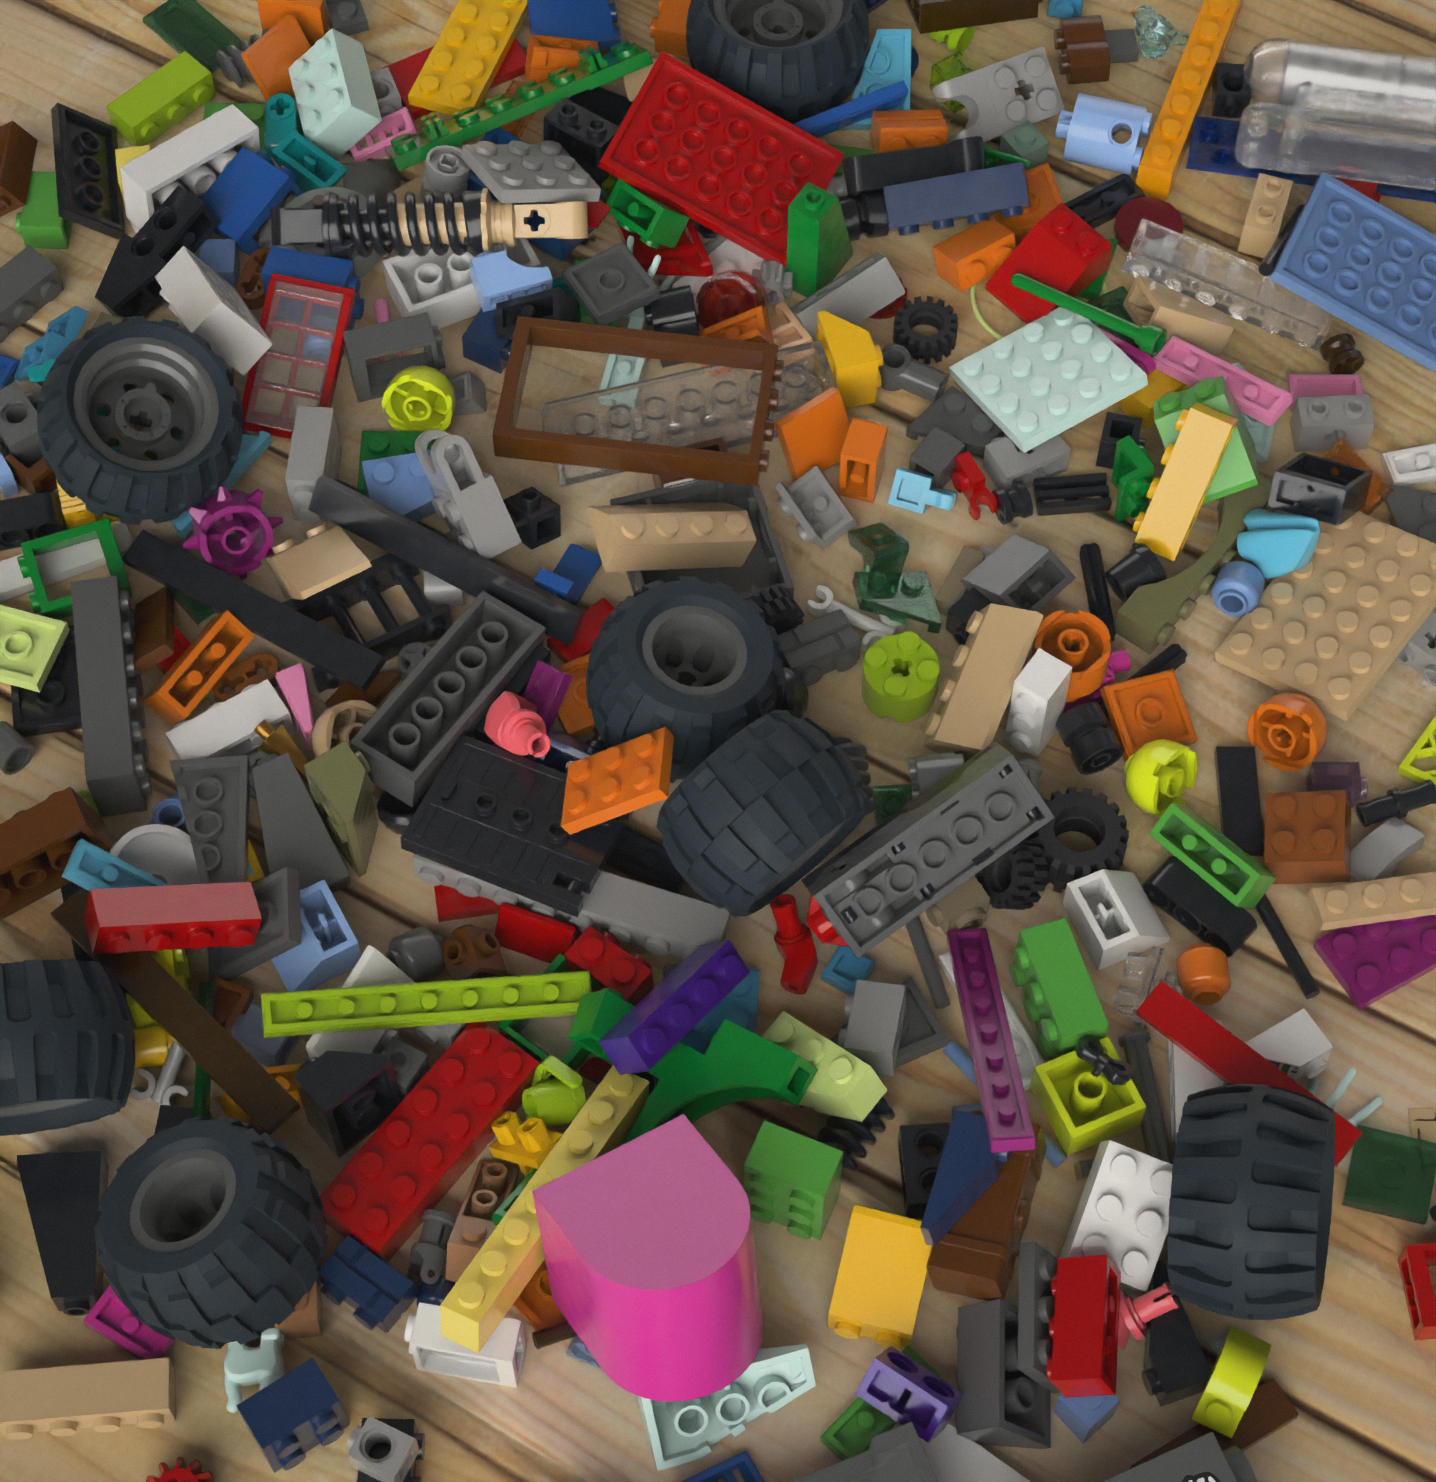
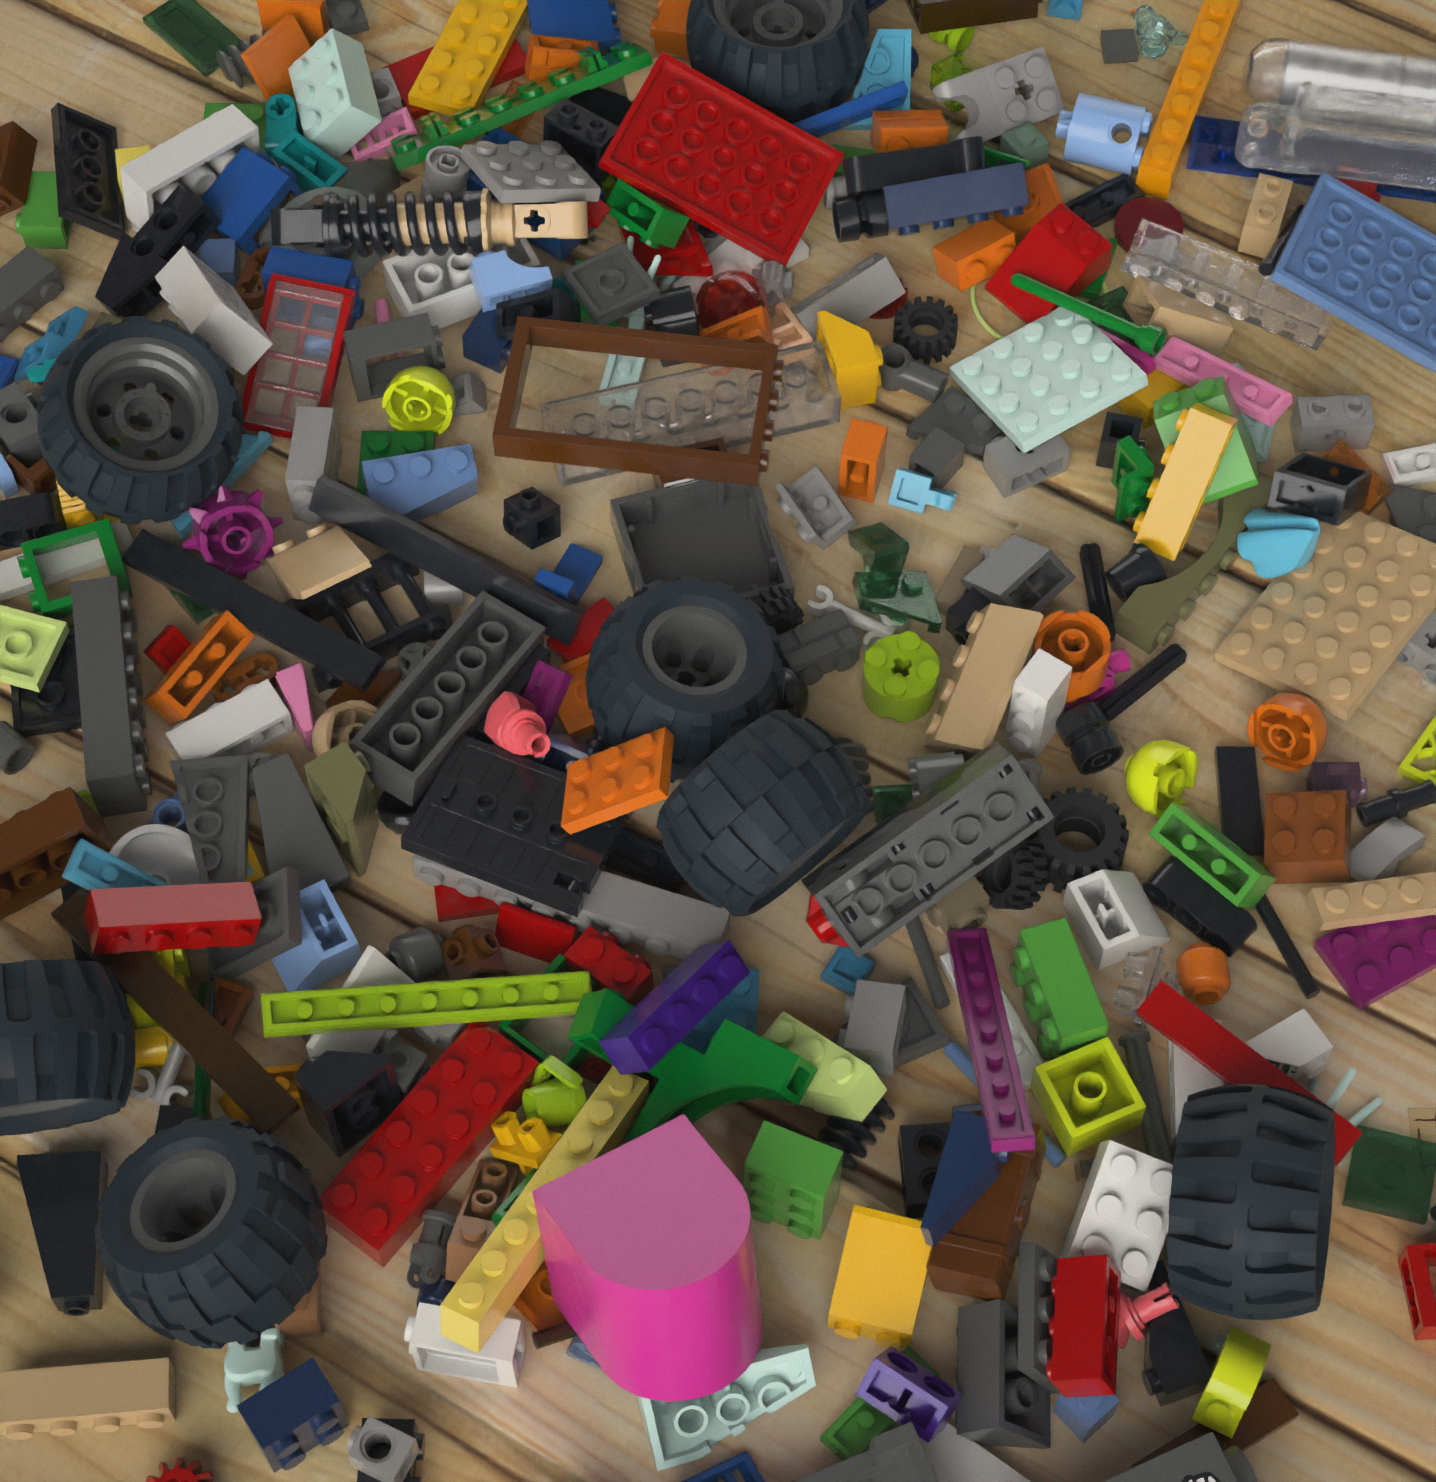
(123, 1328): dark pink plate -> none
(154, 629): reddish brown tile -> none
(161, 100): lime brick -> none
(249, 1034): sand blue brick -> none
(280, 742): pearl gold piece -> none
(366, 1284): dark blue brick -> none
(465, 495): light grey brick -> none
(671, 536): tan slope -> none
(794, 944): red arm -> none
(814, 433): orange tile -> none
(816, 239): green slope -> none
(971, 481): red plate -> none
(1013, 503): black wheel -> none
(1071, 489): black tile -> none
(1083, 49): reddish brown brick -> none
(1115, 1071): black piece -> none
(1148, 711): orange tile -> none
(1229, 91): black brick -> none
(1237, 588): medium blue head -> none
(1323, 385): bright pink tile -> none
(1341, 354): dark brown wheel -> none

